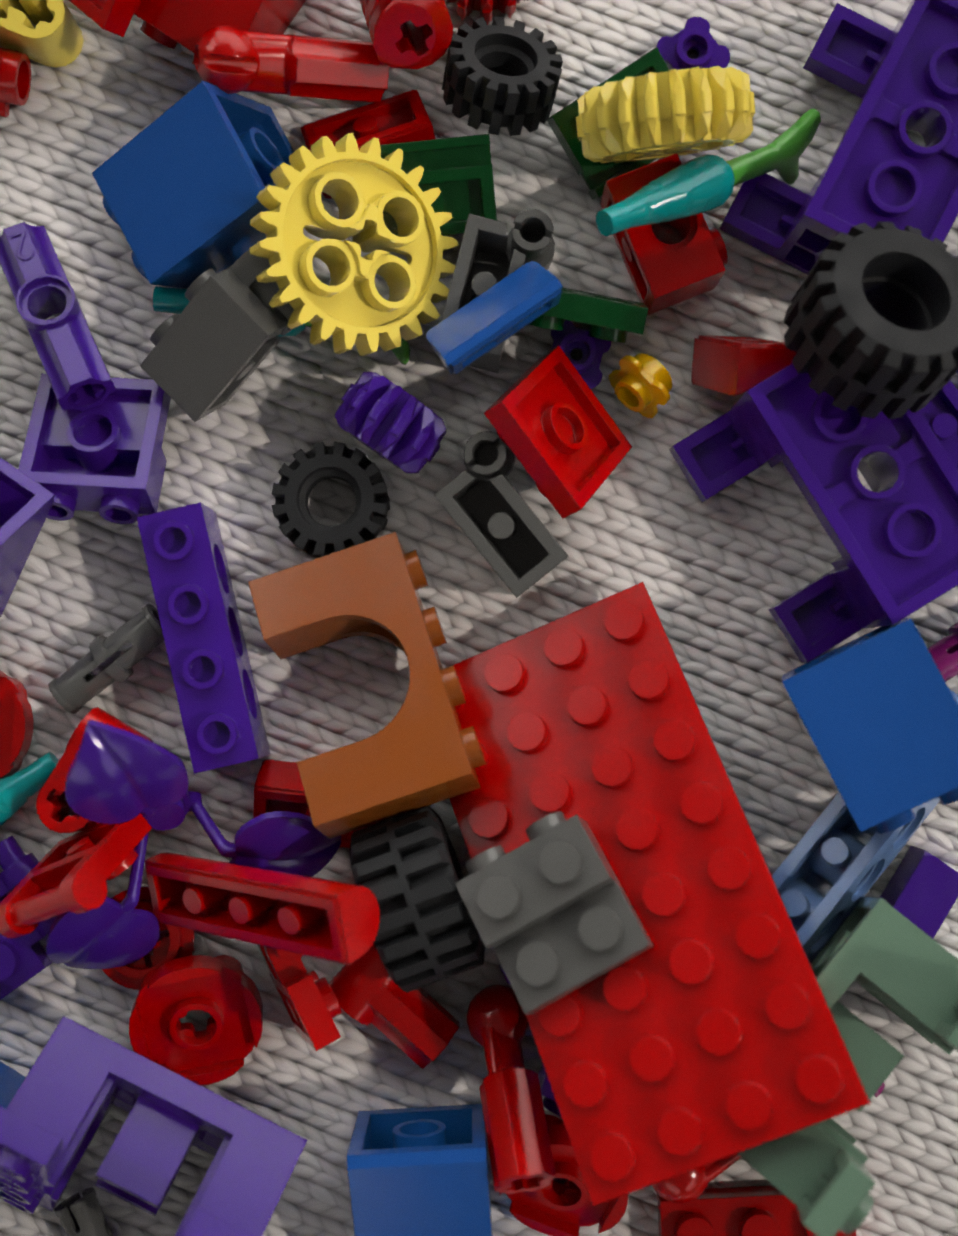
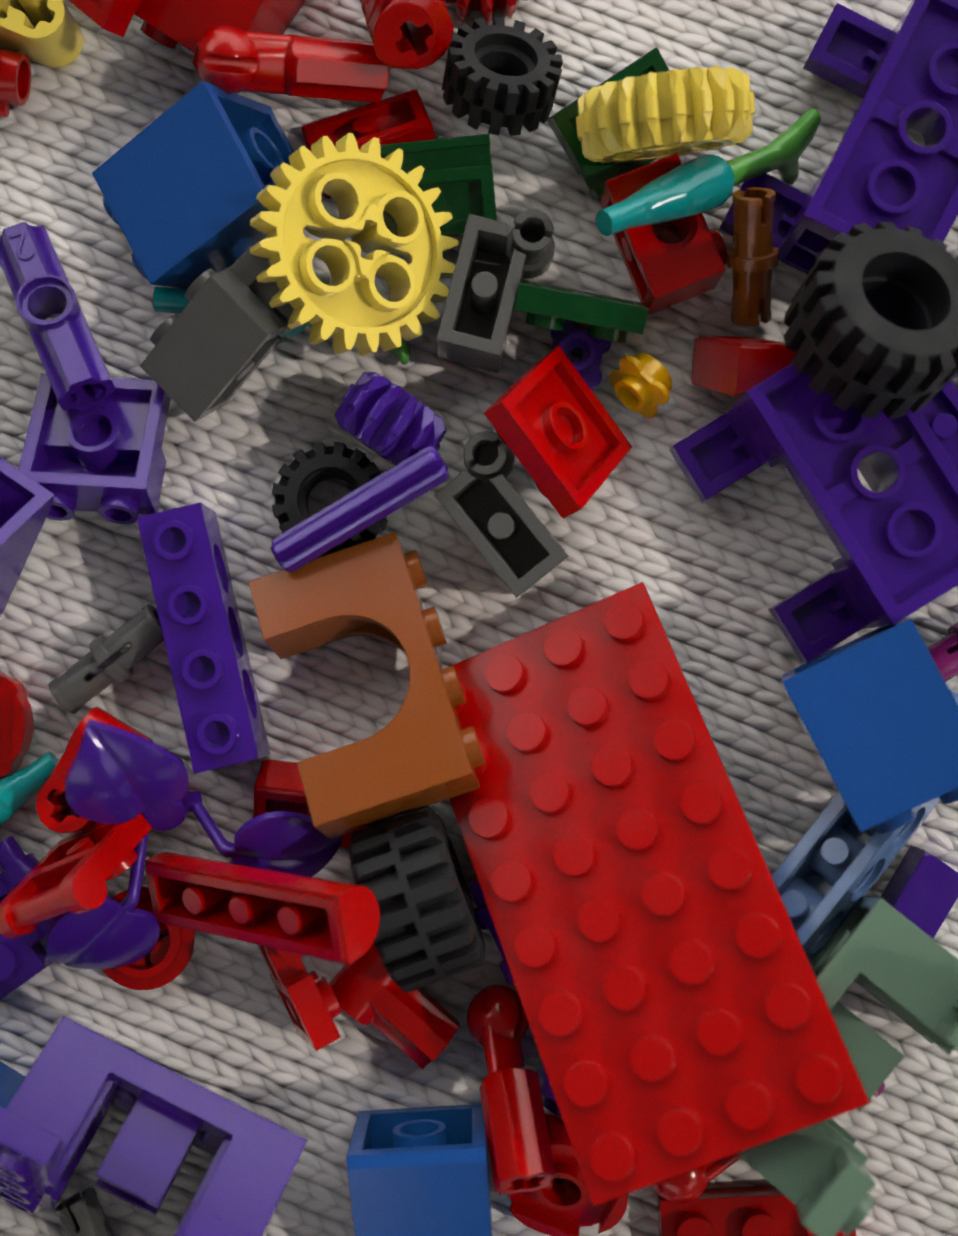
(203, 984): red plate -> none
(360, 509): none -> dark purple axle
(494, 316): blue slope -> none
(552, 911): dark grey plate -> none
(693, 37): dark purple plate -> none
(752, 255): none -> dark orange pin

